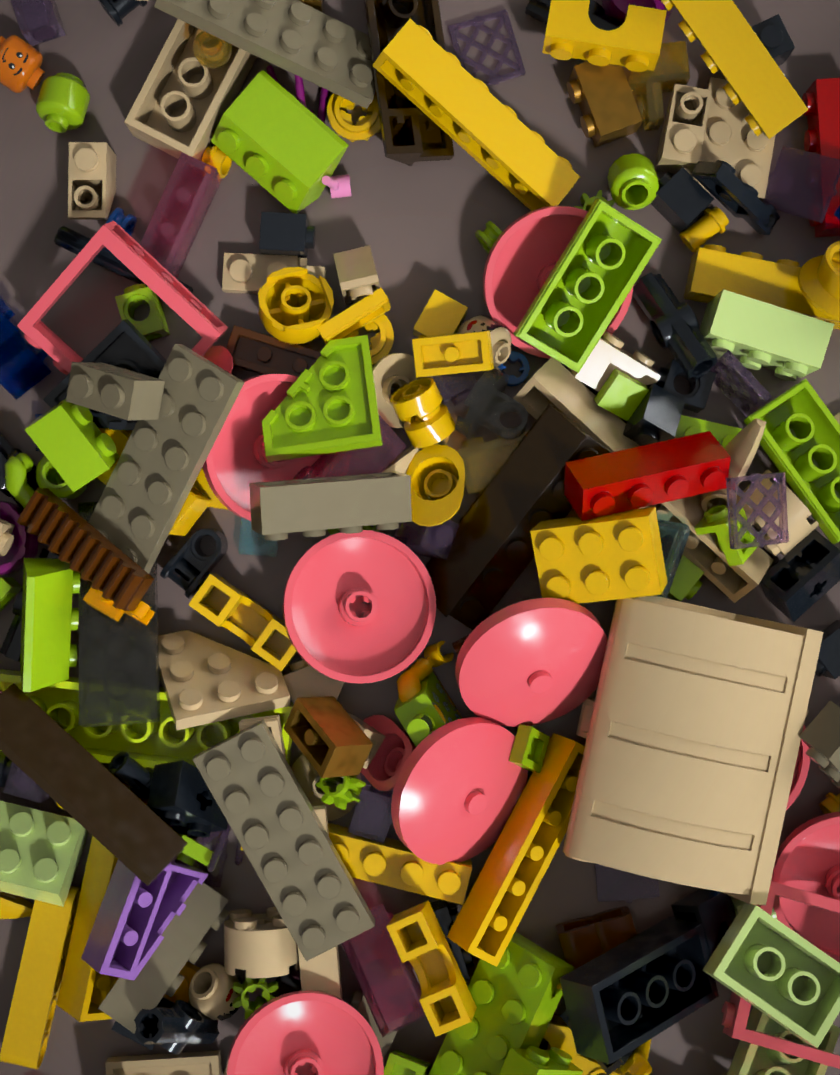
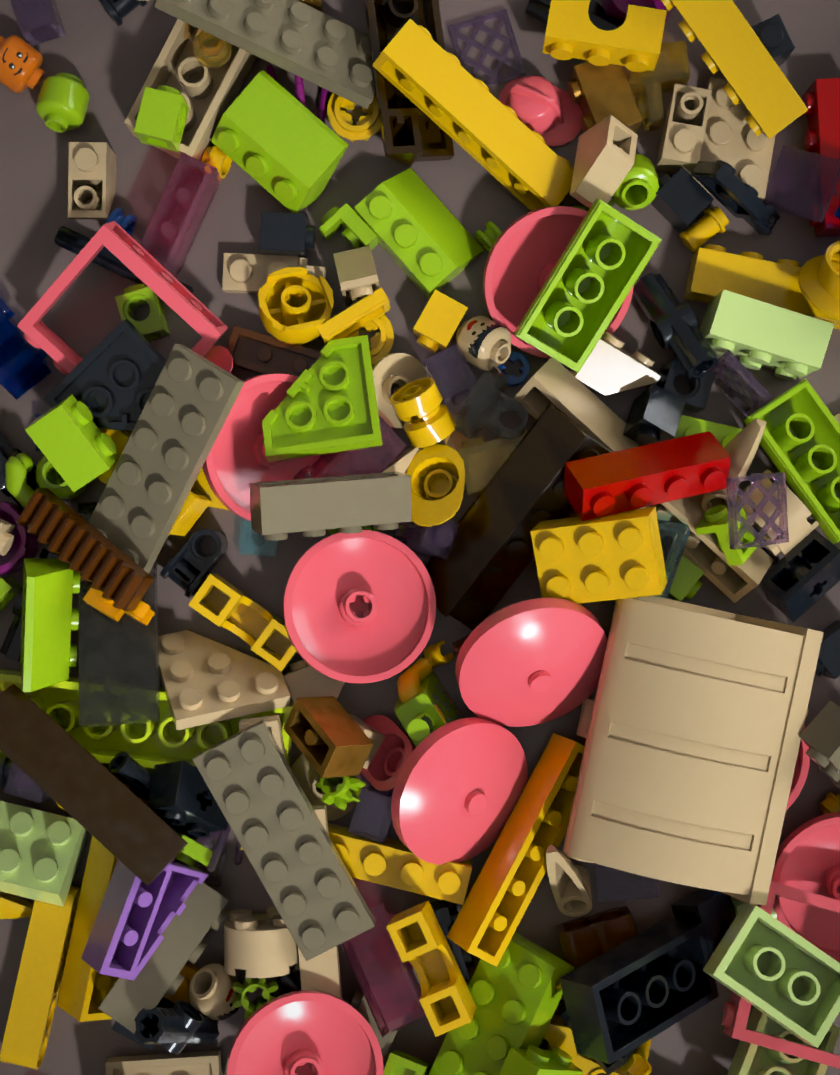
(115, 391): dark tan brick -> none
(162, 117): none -> lime brick
(338, 185): bright pink hand -> none
(356, 230): none -> lime bracket
(418, 231): none -> lime slope
(453, 354): yellow plate -> none
(529, 748): lime tile -> none
(543, 108): none -> coral piece
(568, 883): none -> tan piece
(602, 160): none -> tan slope
(621, 394): lime tile -> none

